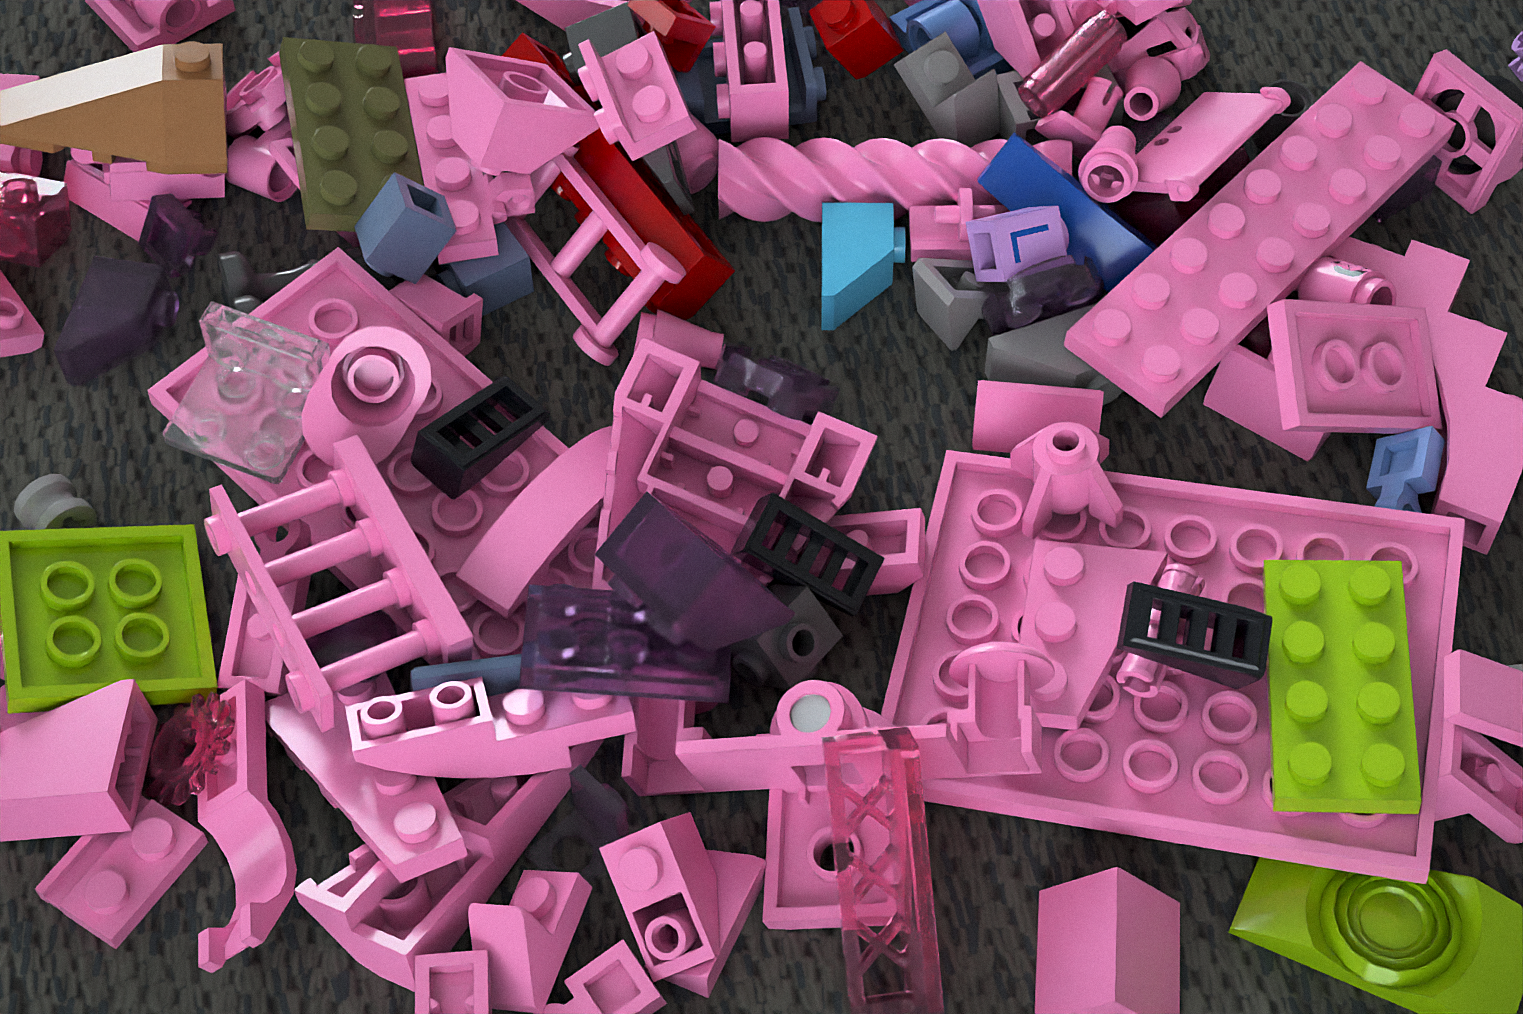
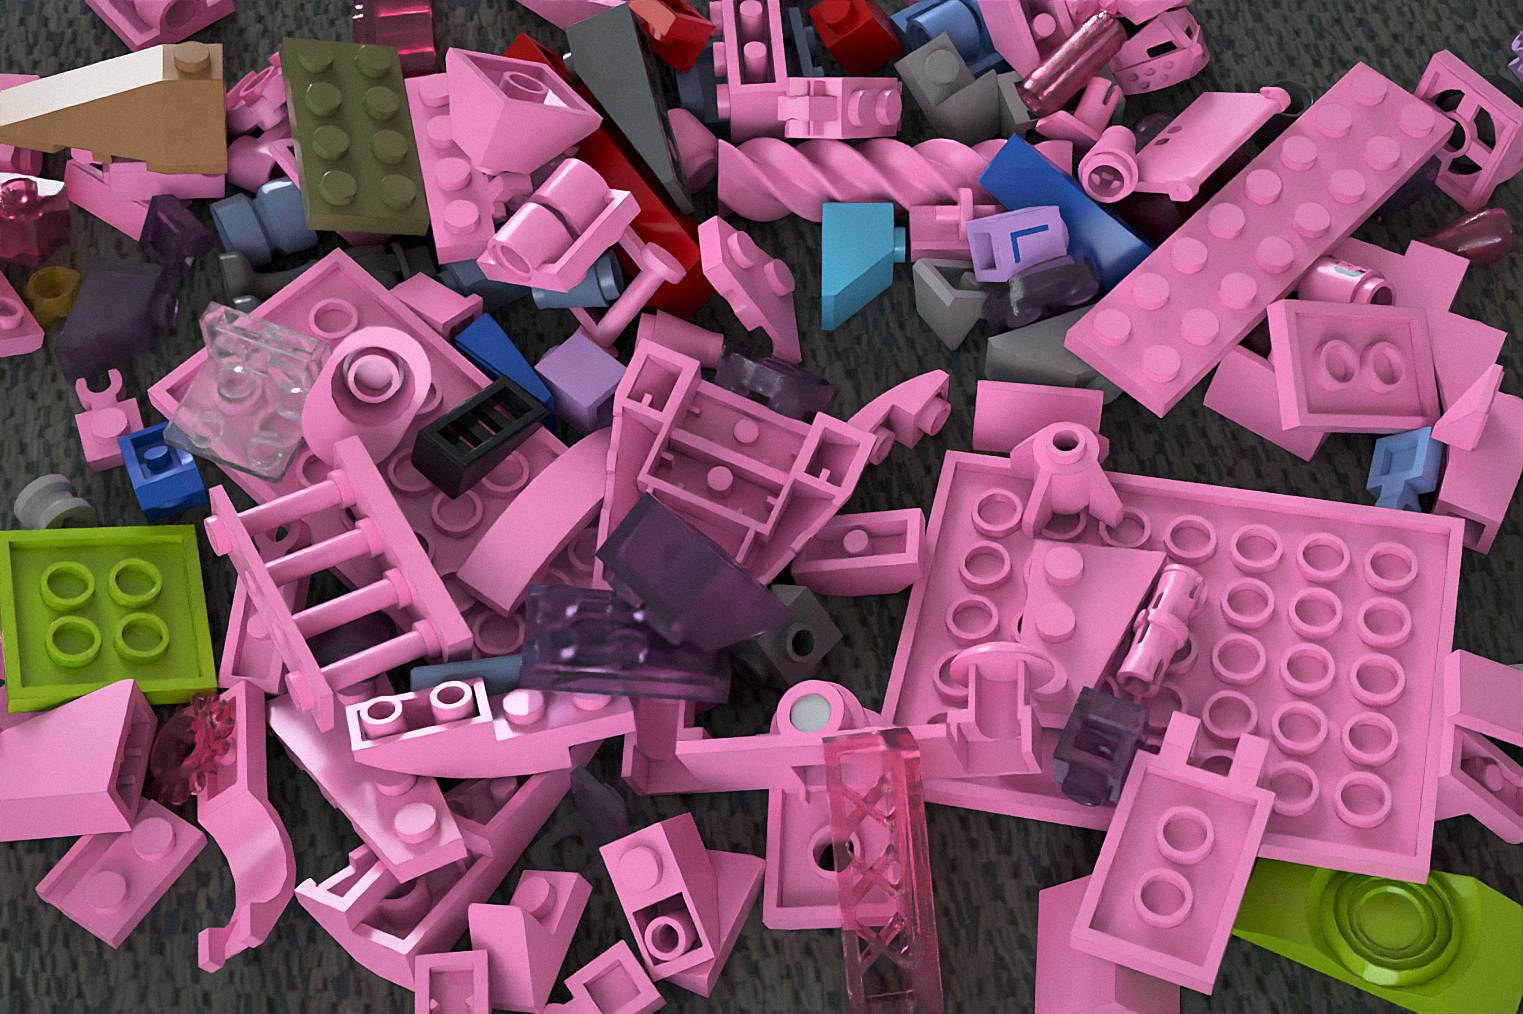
(47, 284): none -> clear yellow plate
(105, 421): none -> bright pink plate
(161, 474): none -> blue slope
(264, 224): none -> sand blue wheel
(404, 229): sand blue brick -> none
(496, 356): none -> blue slope
(559, 230): none -> bright pink plate
(581, 382): none -> lavender brick
(598, 289): none -> sand blue cone
(637, 95): bright pink bracket -> none
(752, 284): none -> bright pink wing
(818, 534): black slope -> none
(841, 107): none -> bright pink hinge
(905, 413): none -> bright pink slope
(1099, 747): none -> clear purple brick
(1150, 77): bright pink cone -> none
(1176, 861): none -> bright pink tile
(1237, 644): black slope -> none
(1340, 688): lime plate -> none
(1467, 417): none -> bright pink slope
(1477, 236): none -> clear pink cone

